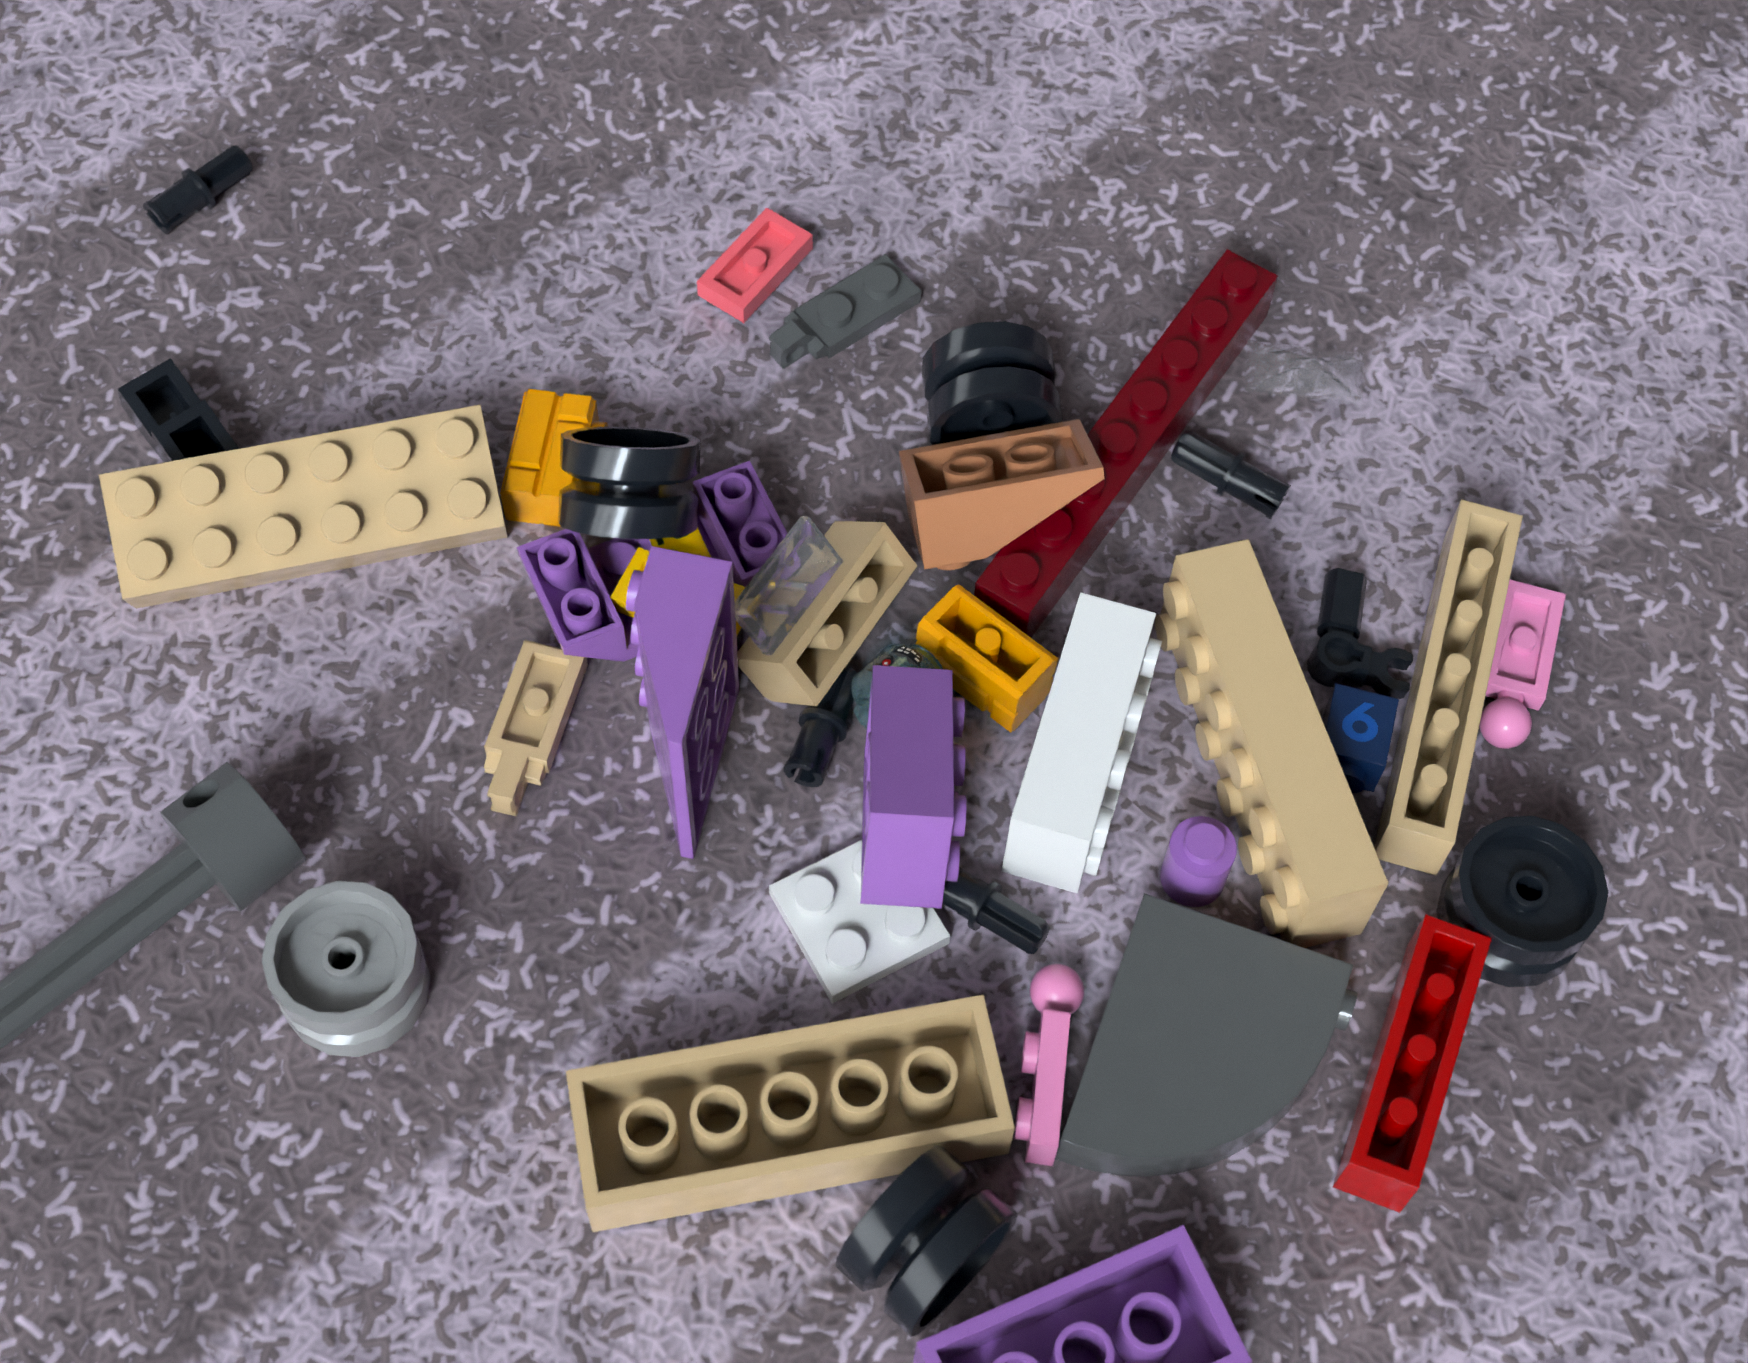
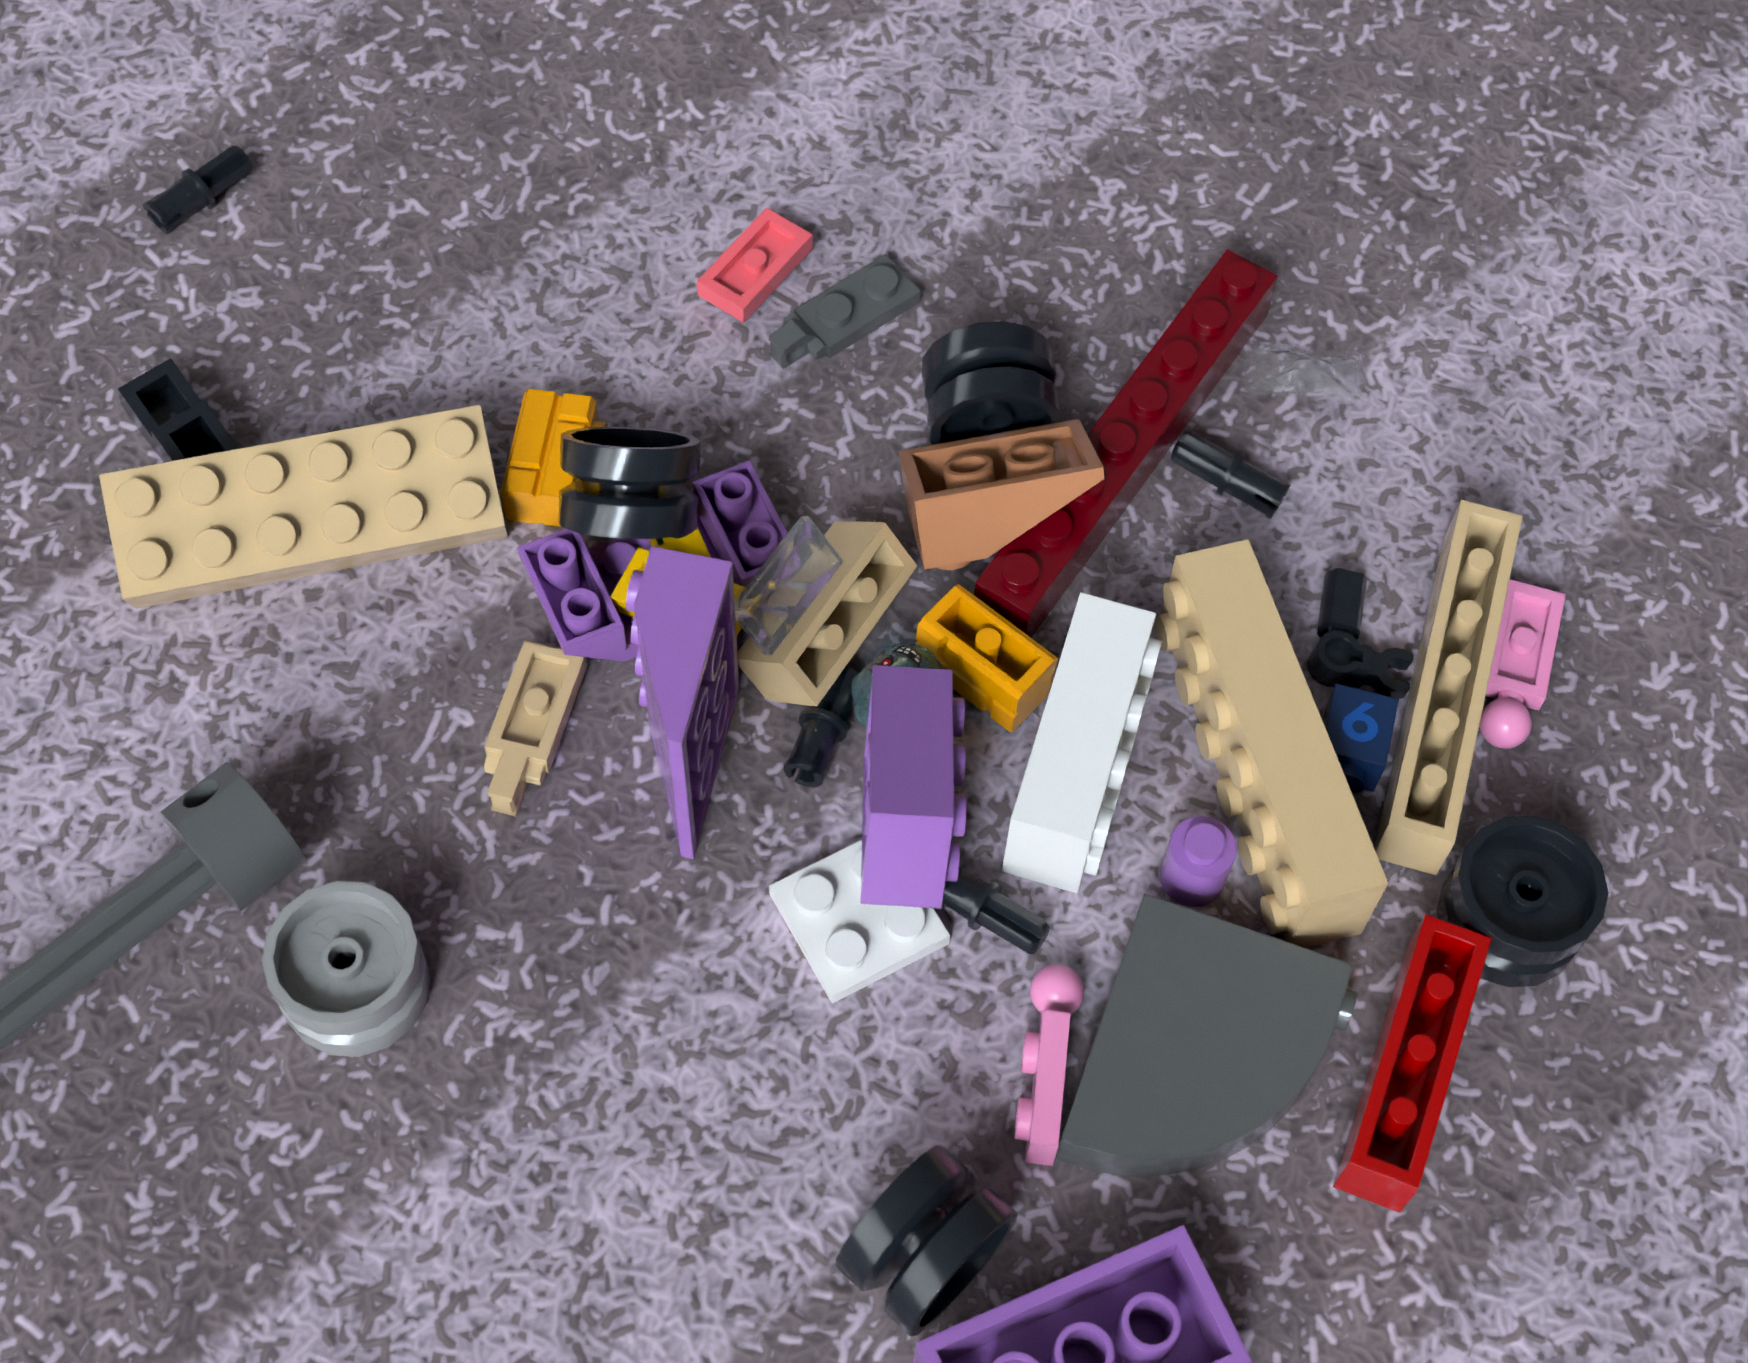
(787, 1112): tan brick -> none

